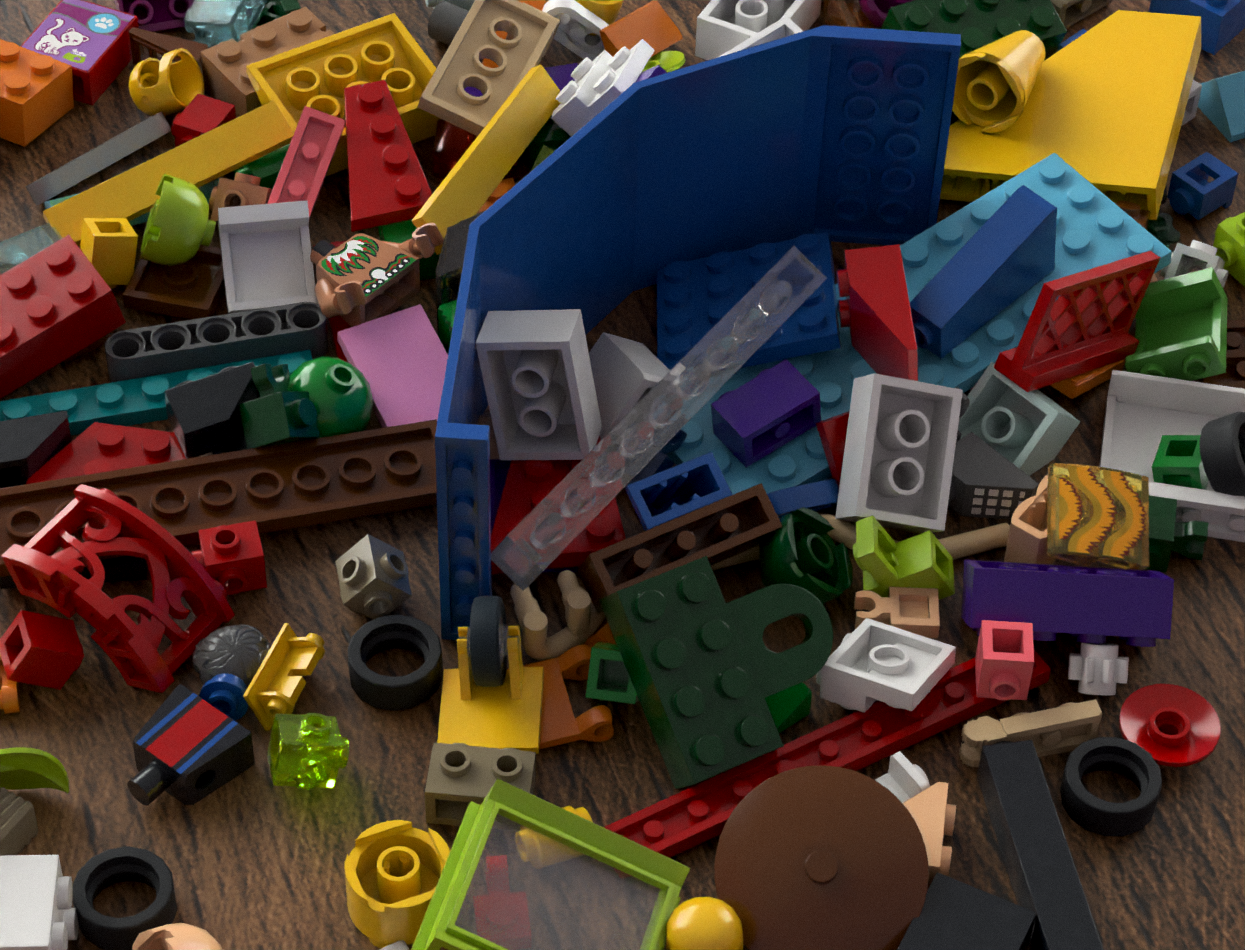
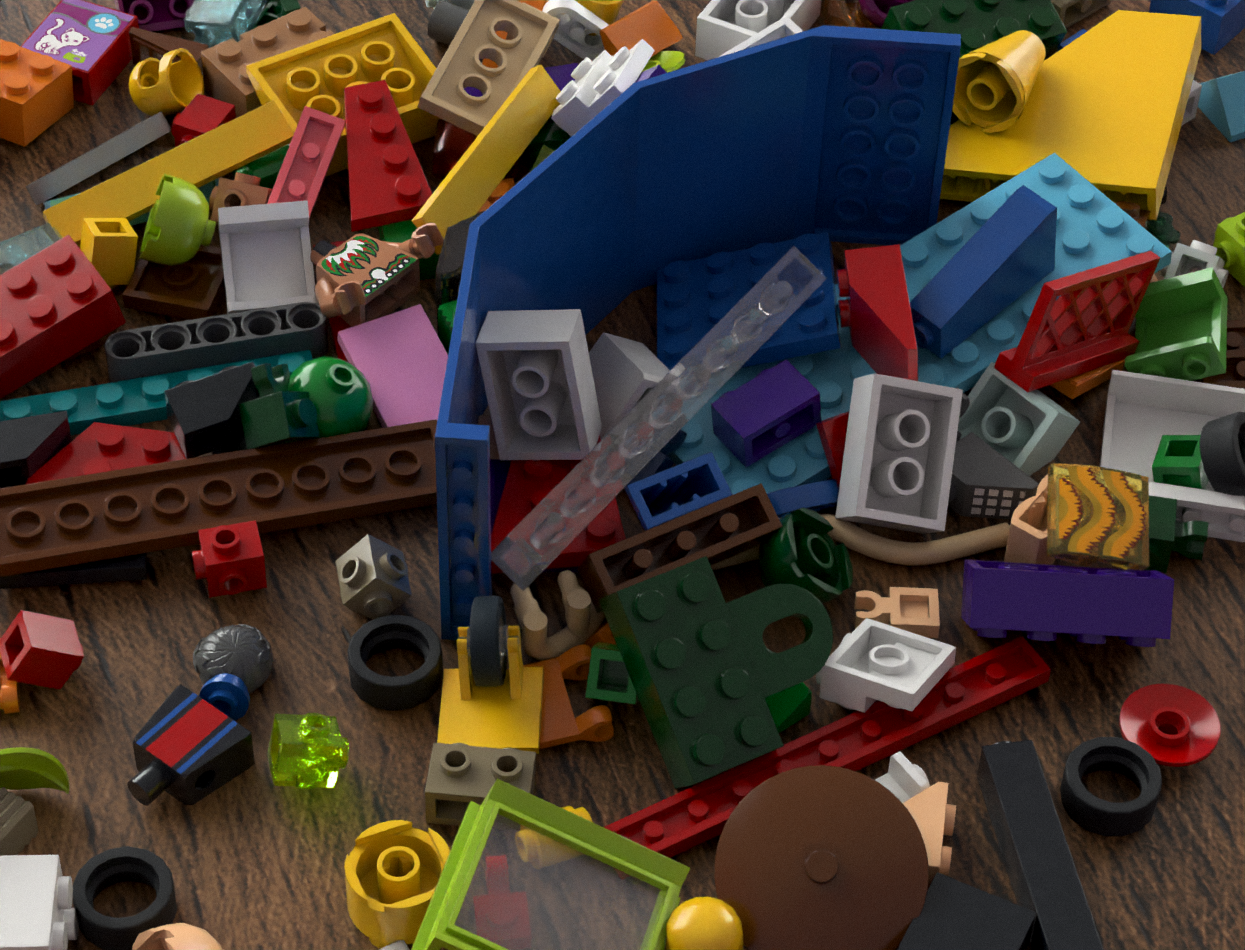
(130, 533): red fence -> none
(280, 674): yellow hinge -> none
(909, 563): lime brick -> none
(1004, 660): coral brick -> none
(1050, 730): tan hinge -> none
(1098, 668): white gear -> none
(1193, 193): blue brick -> none

